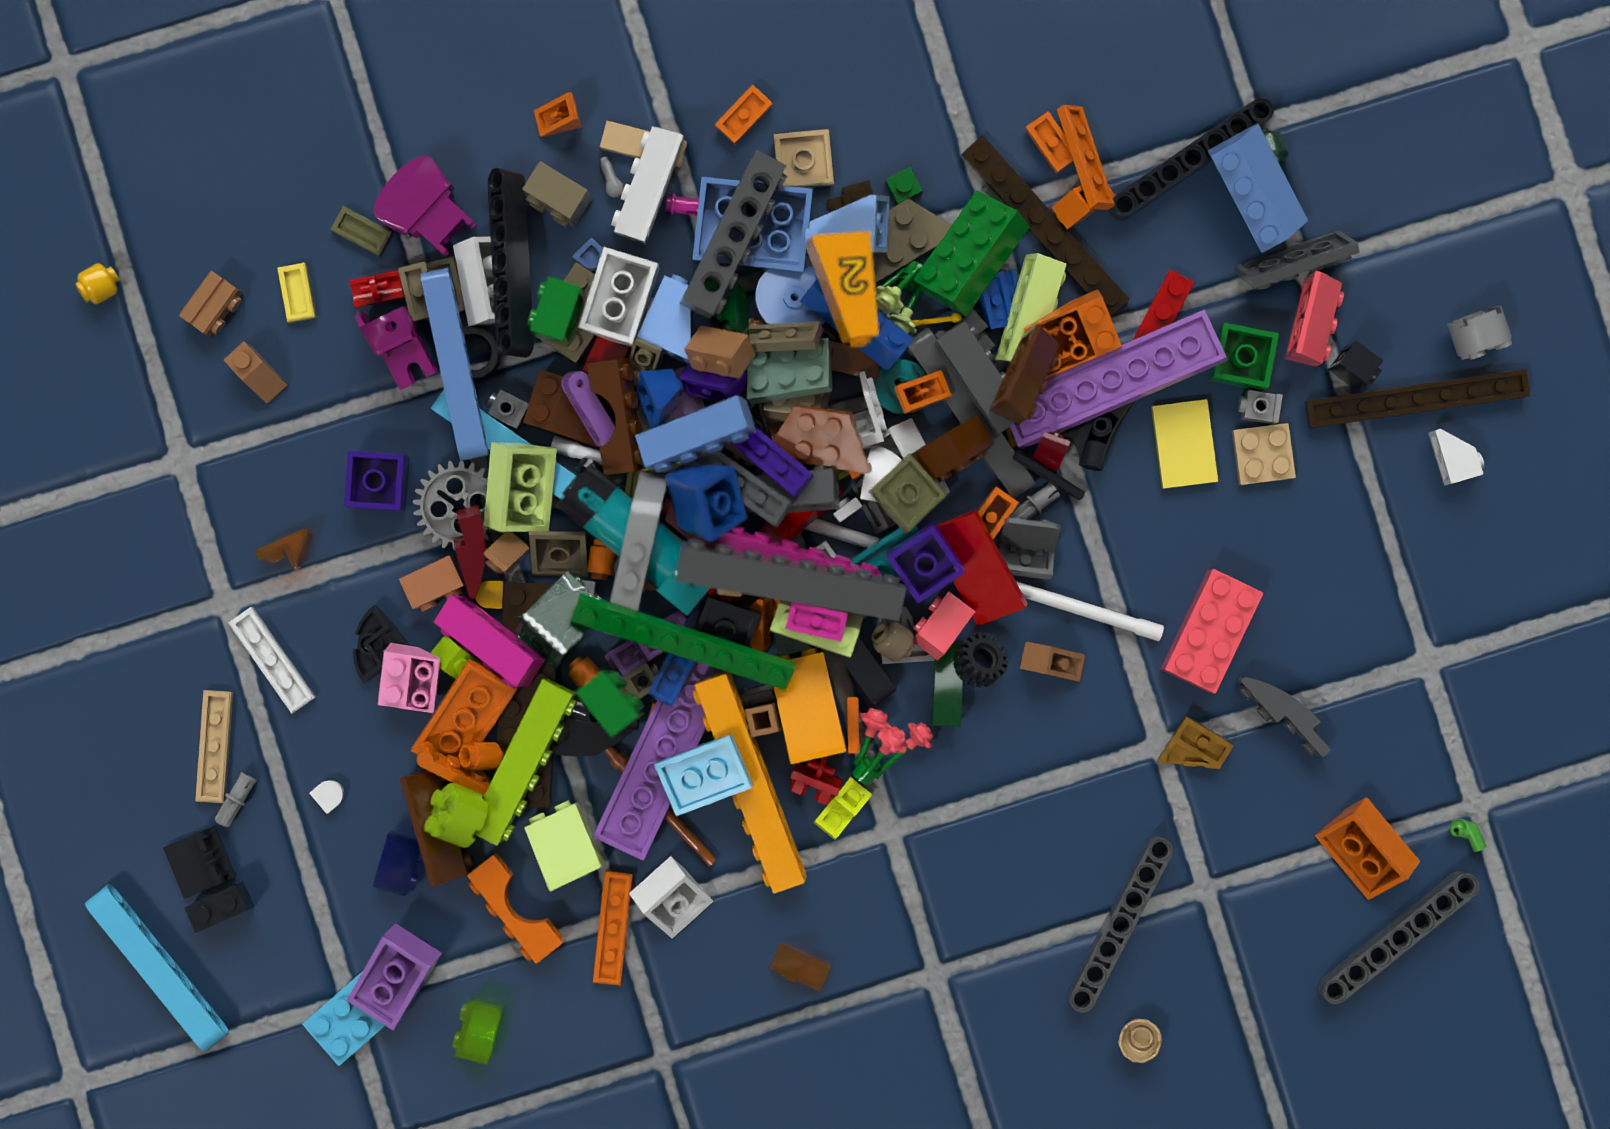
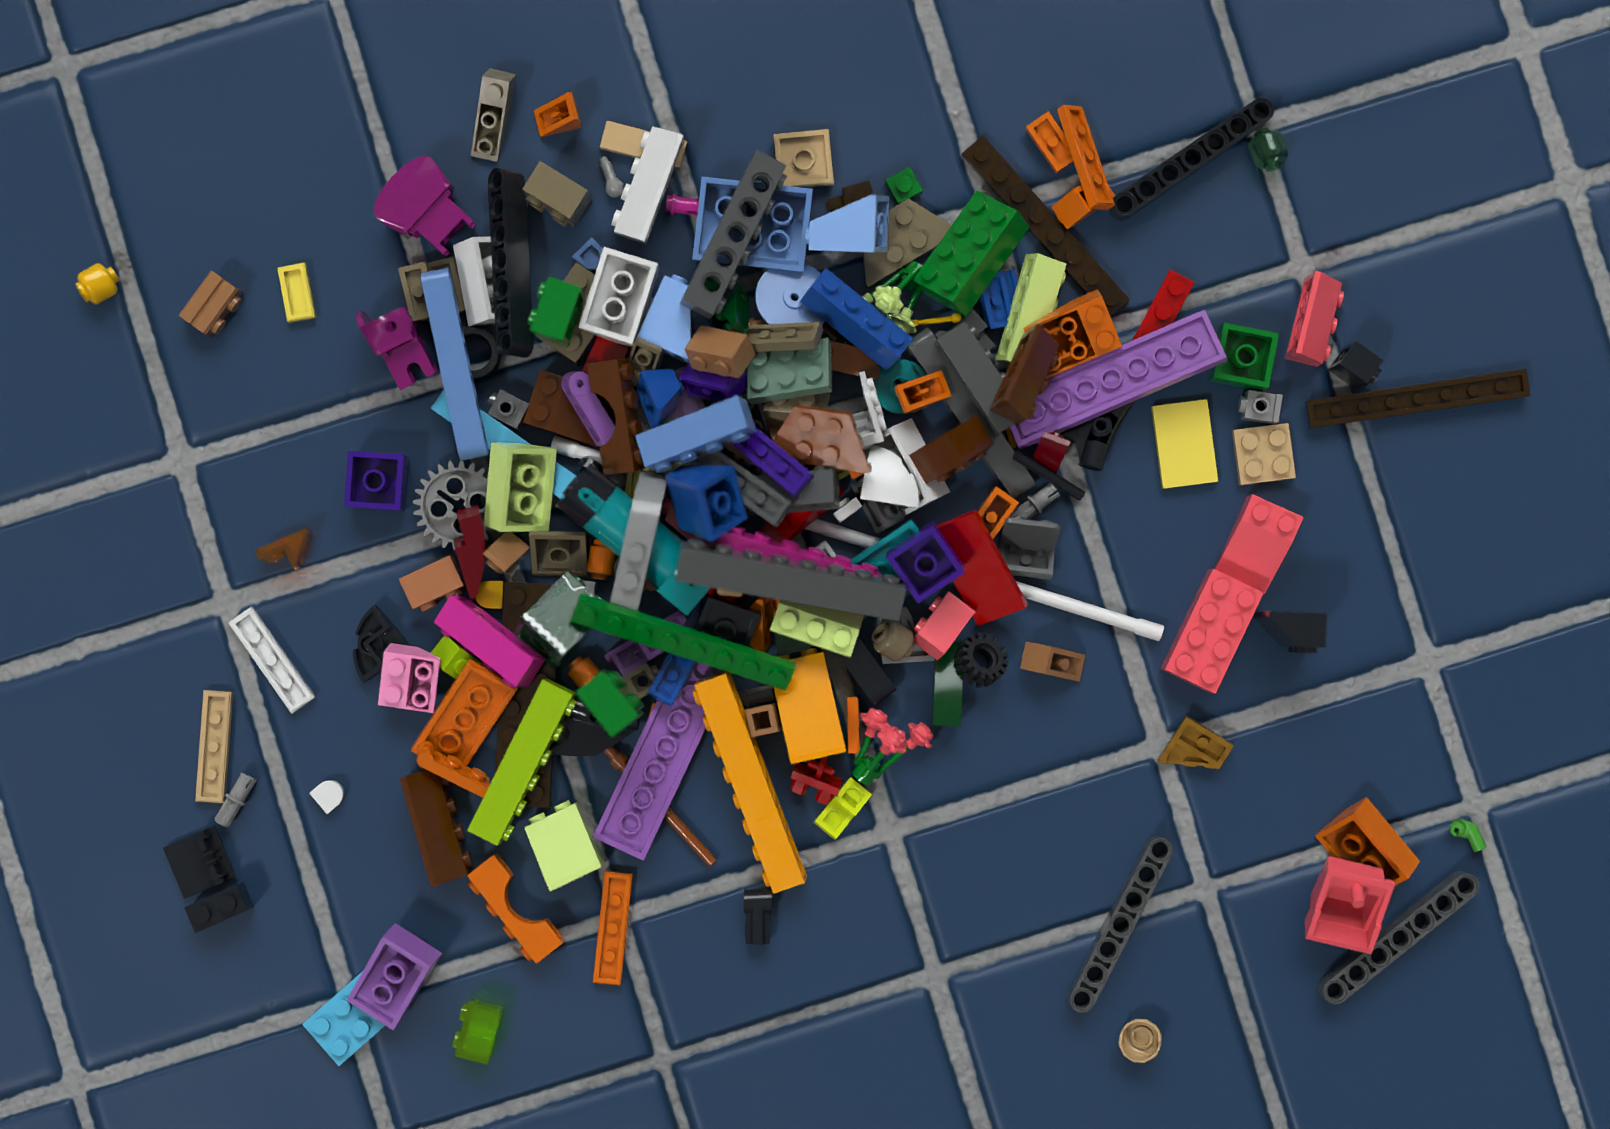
(157, 967): medium azure beam -> none
(255, 372): medium nougat slope -> none
(361, 231): olive tile -> none
(376, 289): red hips -> none
(398, 864): clear blue brick -> none
(456, 814): lime brick -> none
(481, 756): orange brick -> none
(492, 113): none -> dark tan slope
(670, 897): white slope -> none
(704, 774): medium azure plate -> none
(743, 114): orange plate -> none
(757, 910): none -> black piece
(800, 966): clear orange slope -> none
(816, 621): dark pink plate -> none
(847, 280): light orange slope -> none
(907, 493): olive tile -> none
(1258, 187): medium blue slope -> none
(1258, 542): none -> coral slope
(1277, 704): dark grey slope -> none
(1291, 261): dark grey plate -> none
(1295, 630): none -> black slope
(1348, 905): none -> coral piece
(1455, 457): white slope -> none
(1480, 332): light grey brick -> none

